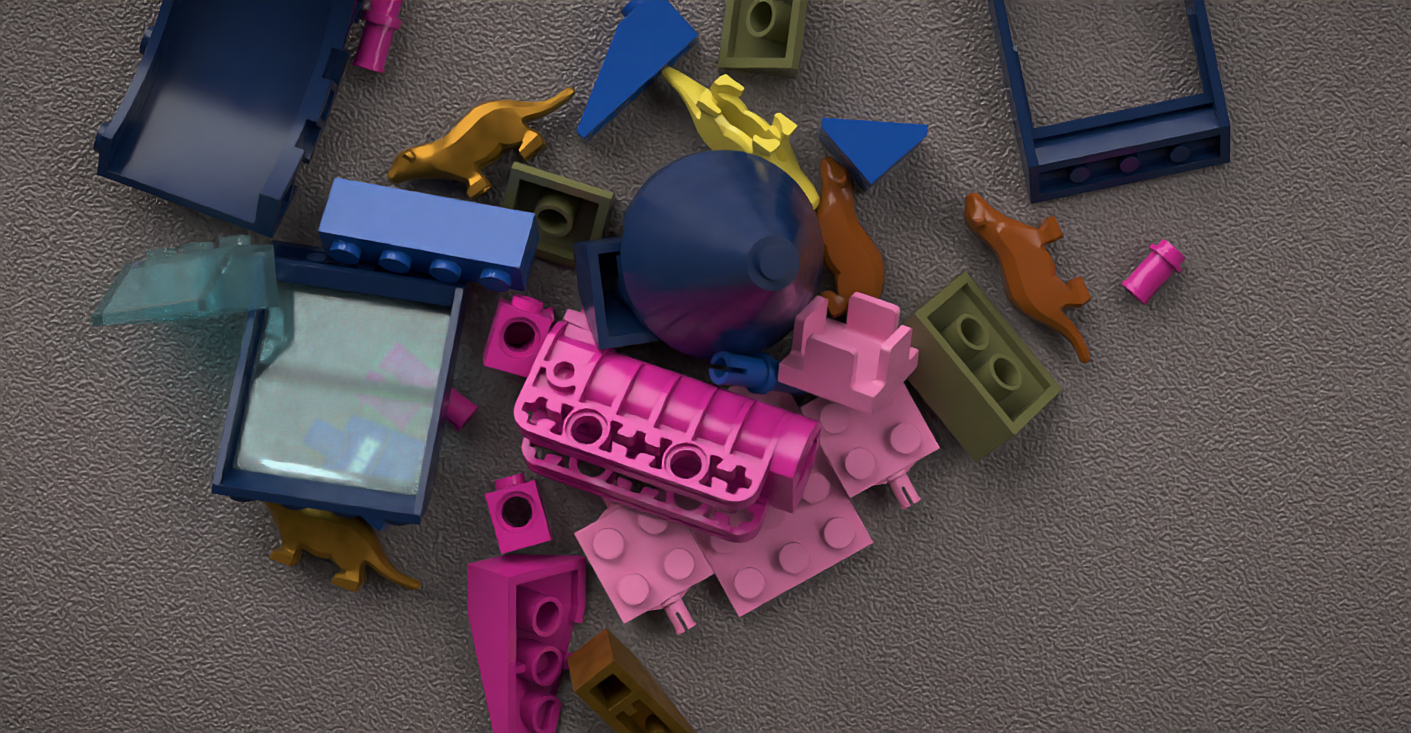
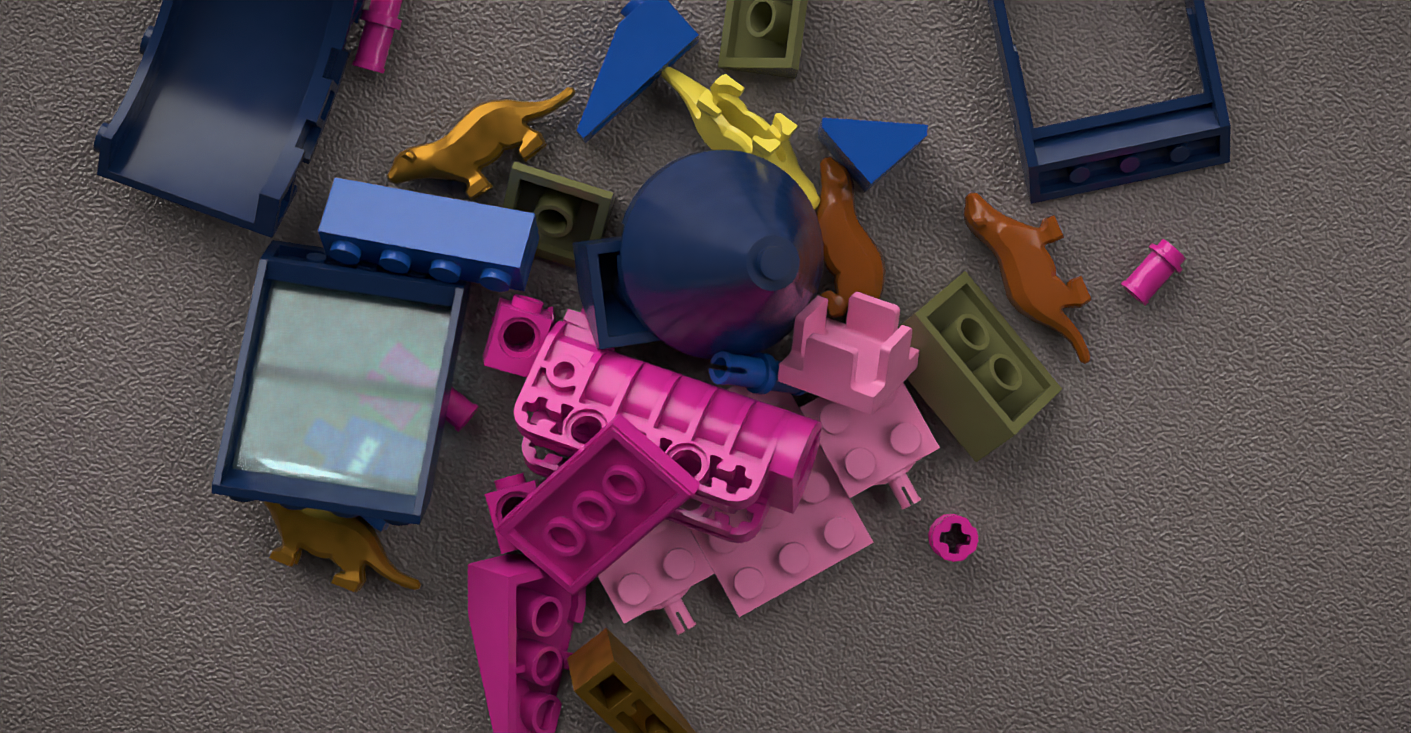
(191, 284): clear light blue slope -> none
(597, 505): none -> dark pink tile
(962, 550): none -> dark pink bush

